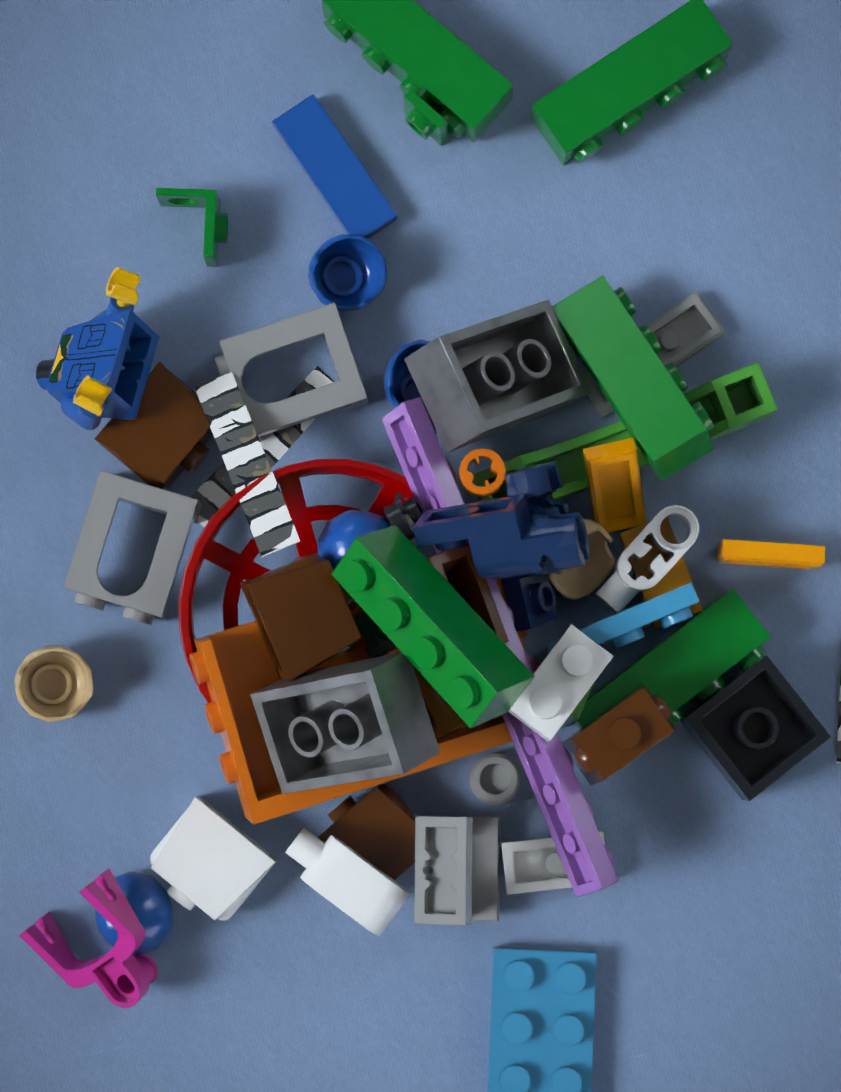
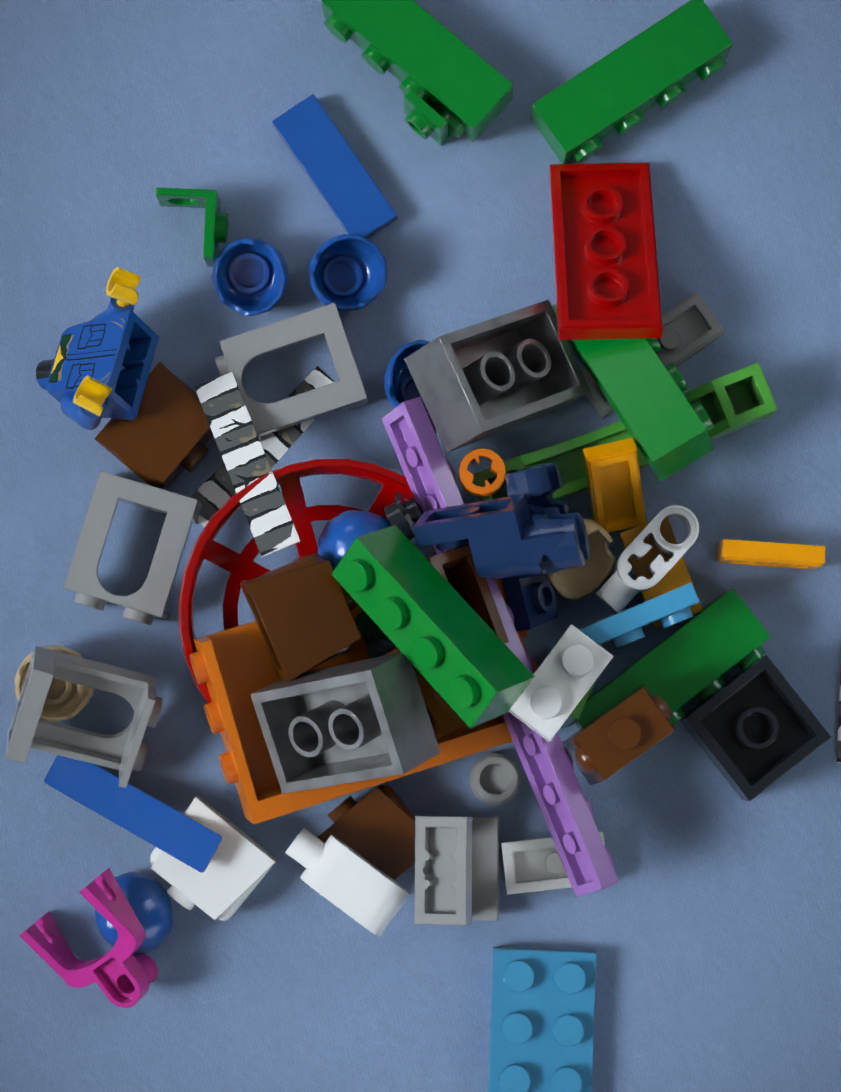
(117, 751): none -> light grey panel
(134, 811): none -> blue sticker
(250, 276): none -> blue hair
(604, 251): none -> red tile

